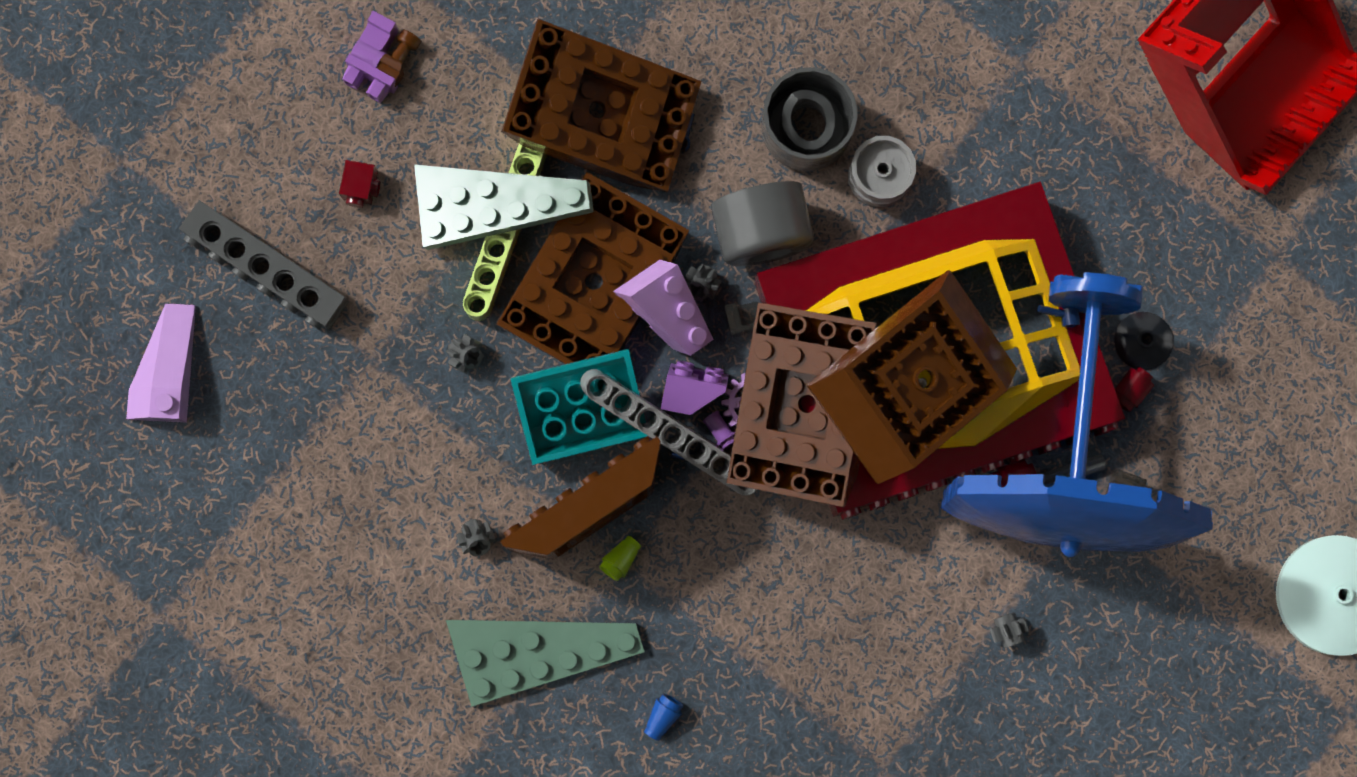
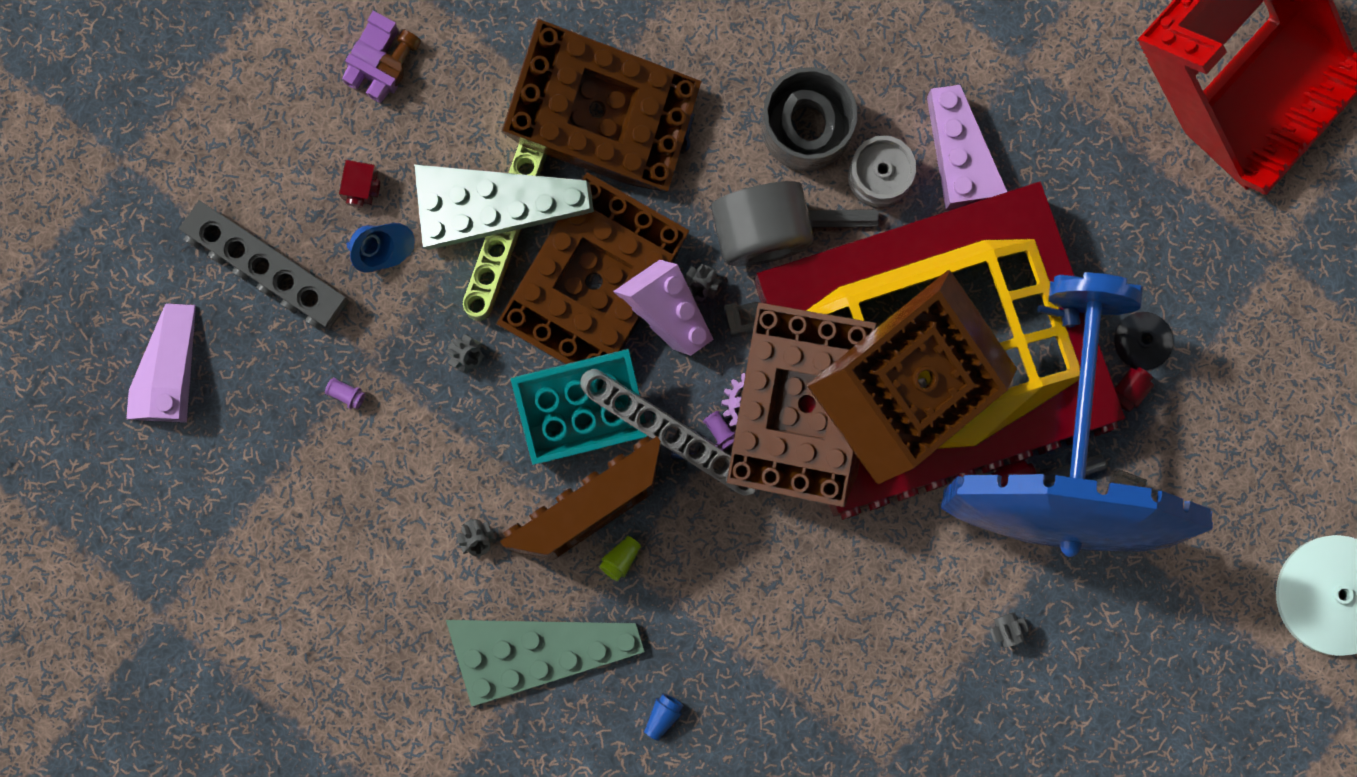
(351, 396): none -> medium lavender pin
(380, 246): none -> blue piece
(692, 388): medium lavender slope -> none
(844, 218): none -> dark grey axle
(961, 151): none -> lavender wedge

